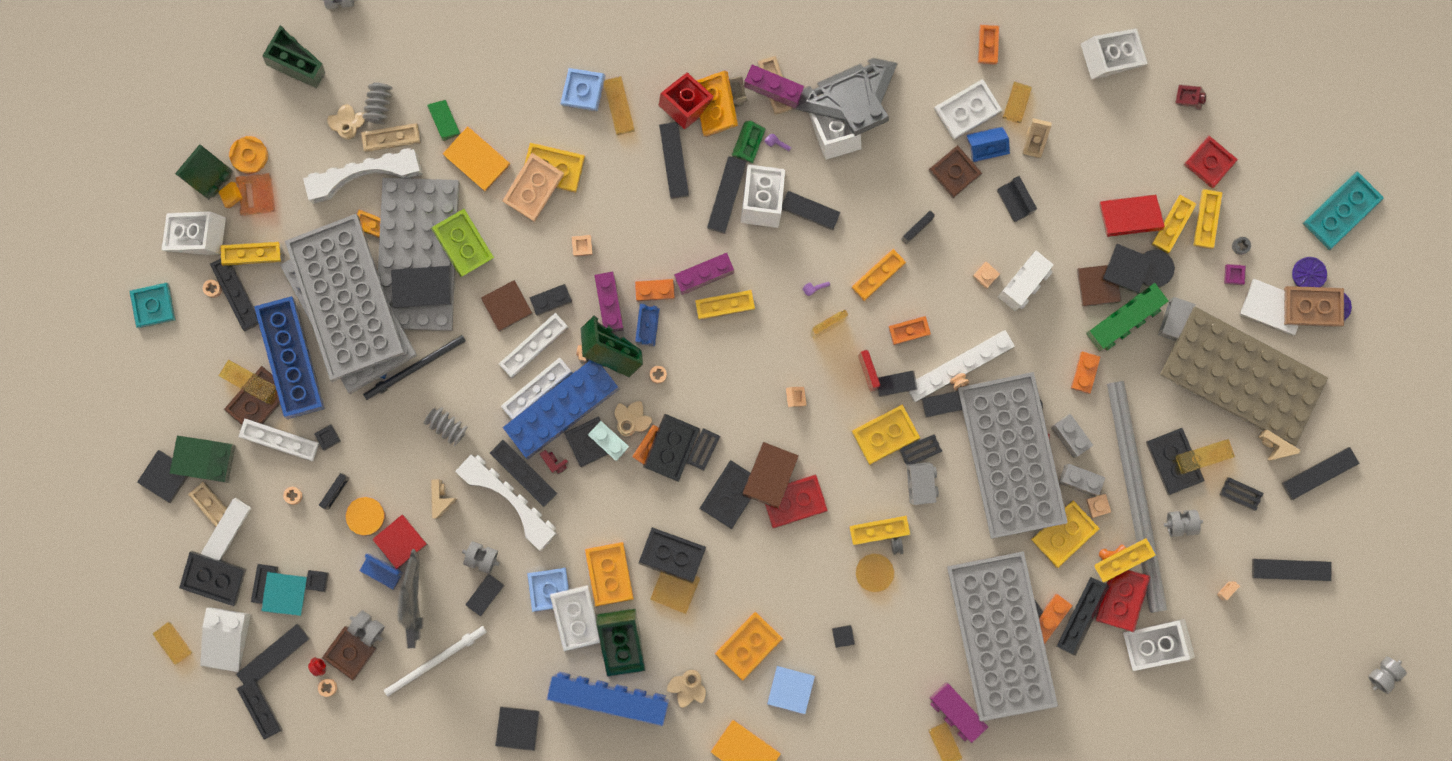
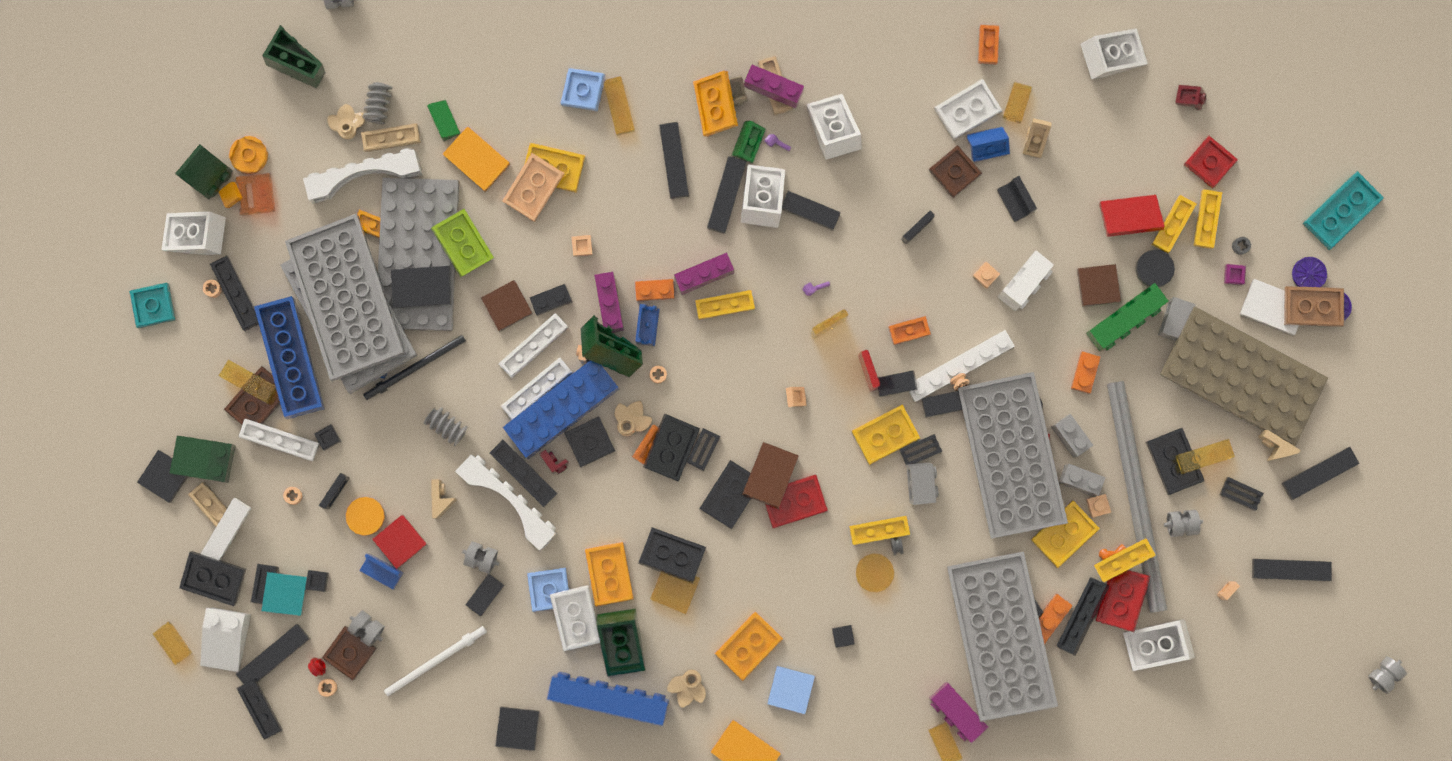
(250, 253): yellow plate -> none
(408, 602): dark grey plate -> none
(608, 441): light aqua plate -> none
(685, 100): red slope -> none
(852, 95): plate -> none
(878, 275): light orange tile -> none
(1127, 268): black tile -> none

